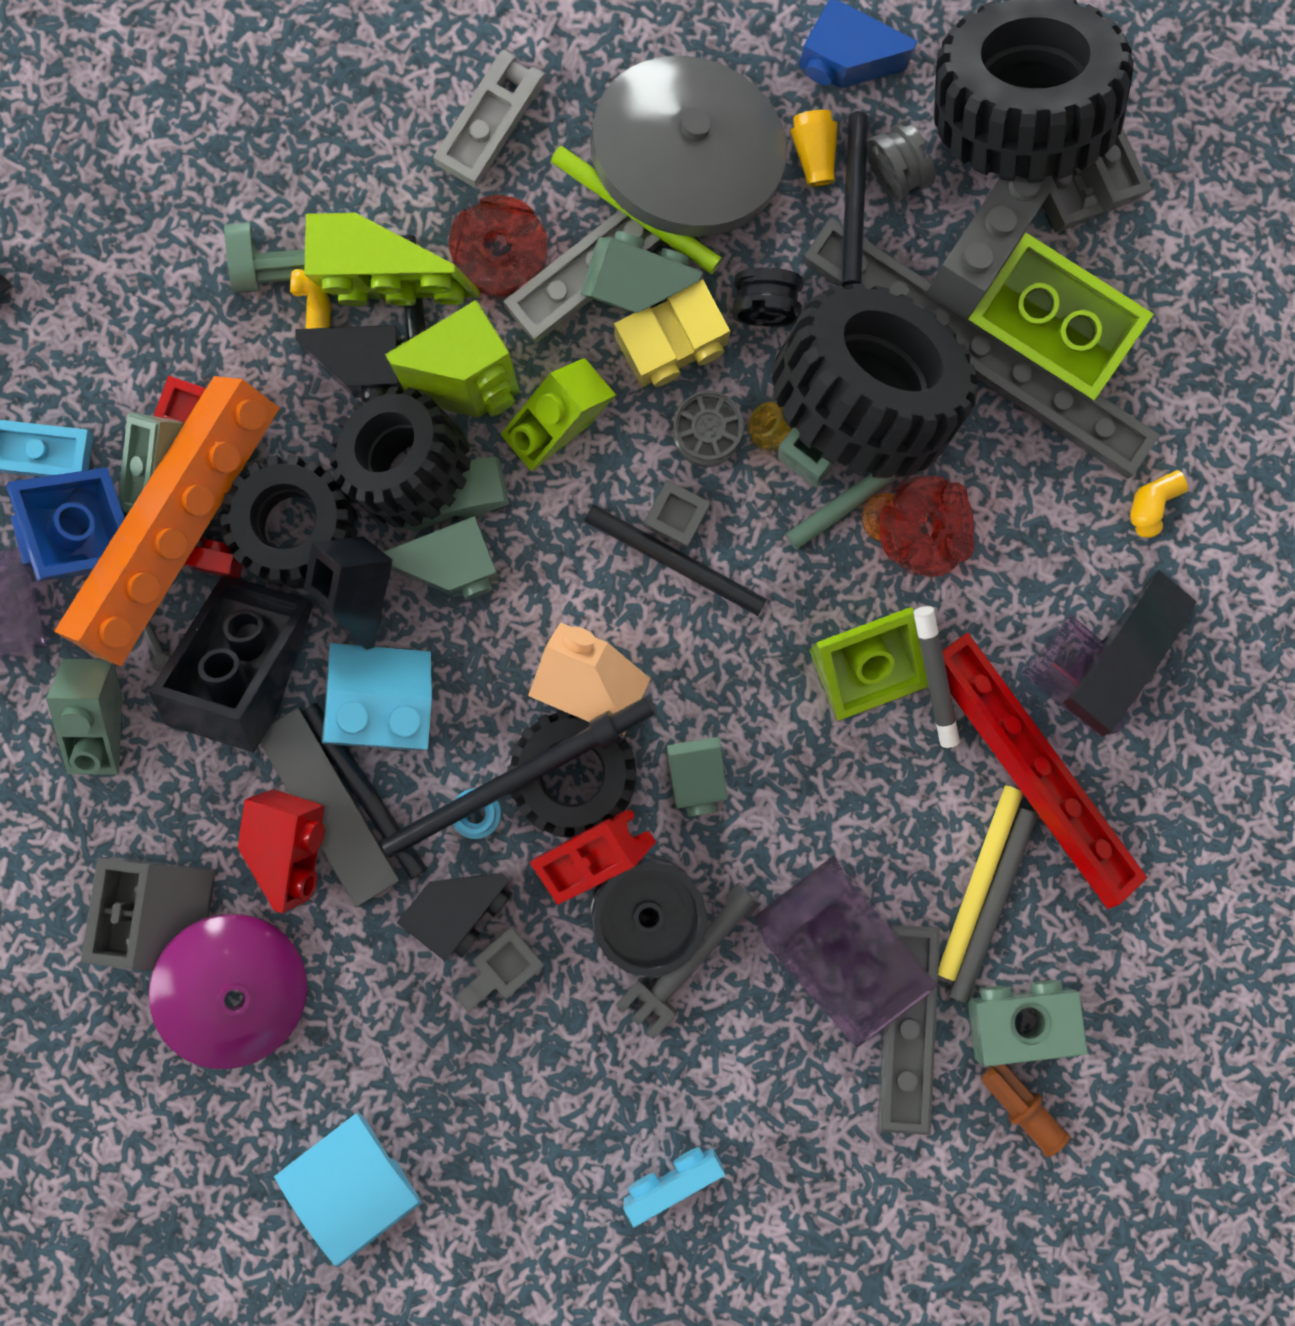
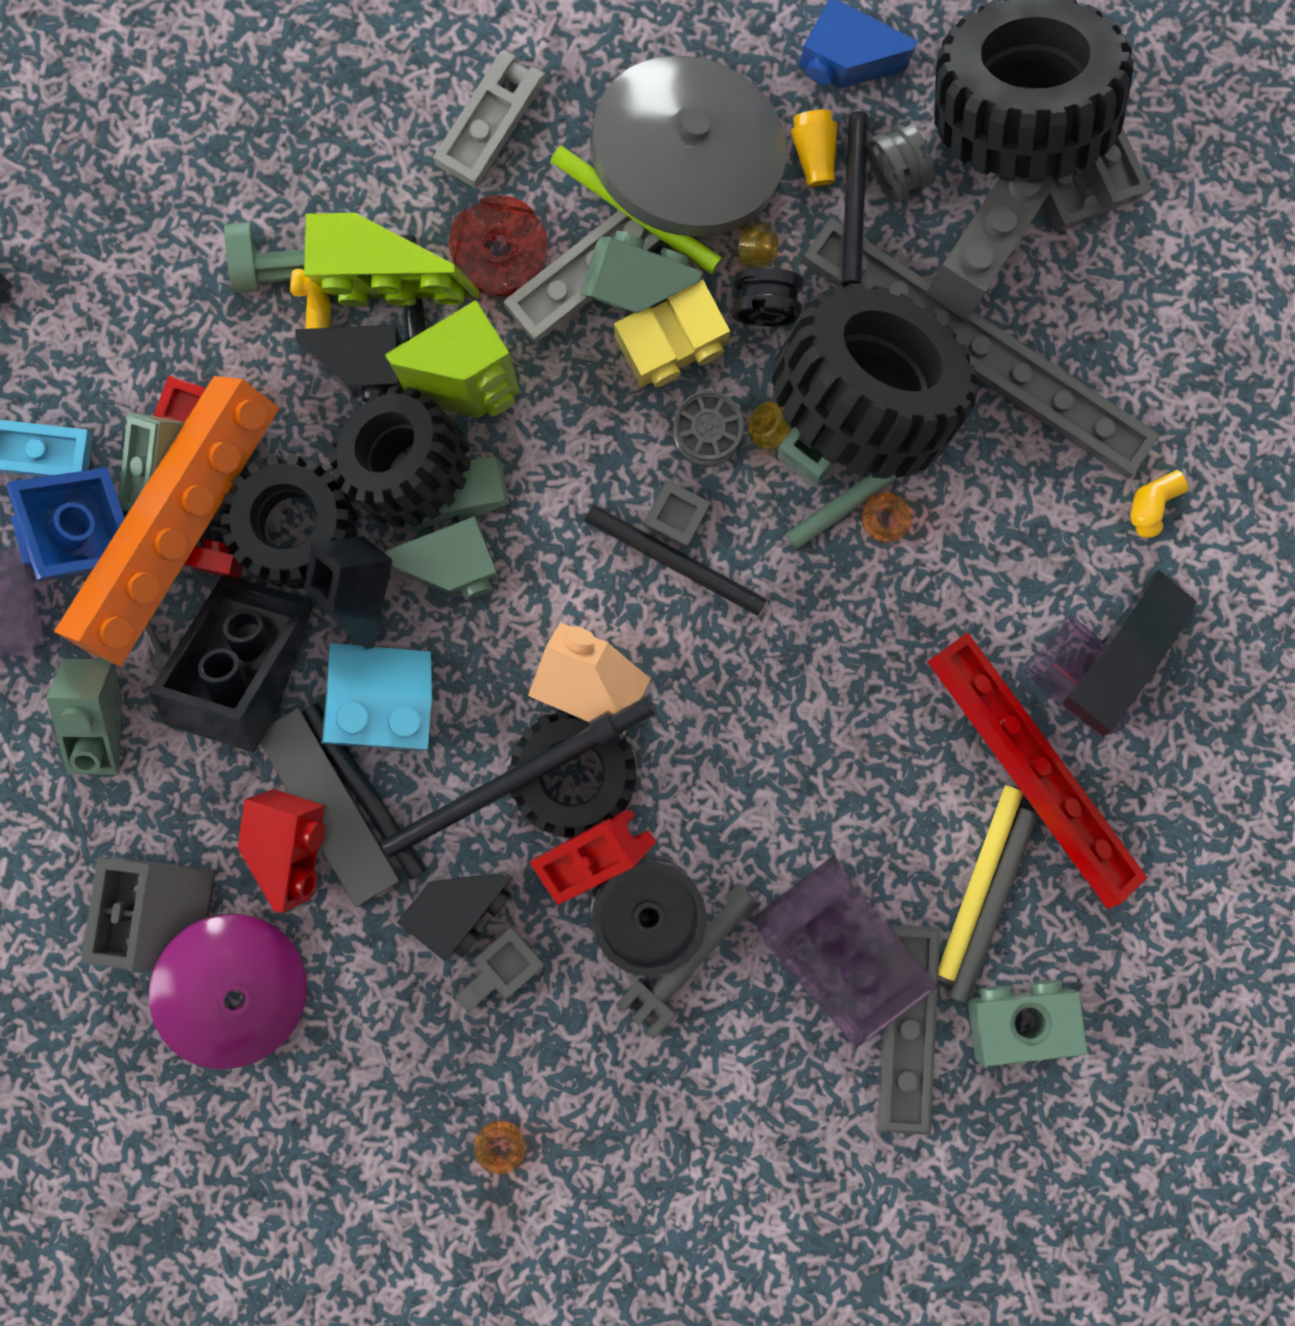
(347, 1190): medium azure slope -> none
(483, 829): medium azure plate -> none
(499, 1163): none -> clear orange plate
(557, 412): lime slope -> none
(653, 1194): medium azure plate -> none
(697, 775): sand green slope -> none
(758, 245): none -> clear yellow plate
(871, 664): lime slope -> none
(936, 676): dark grey bar -> none
(952, 528): clear red plate -> none
(1025, 1109): dark orange axle -> none
(1060, 316): lime slope -> none

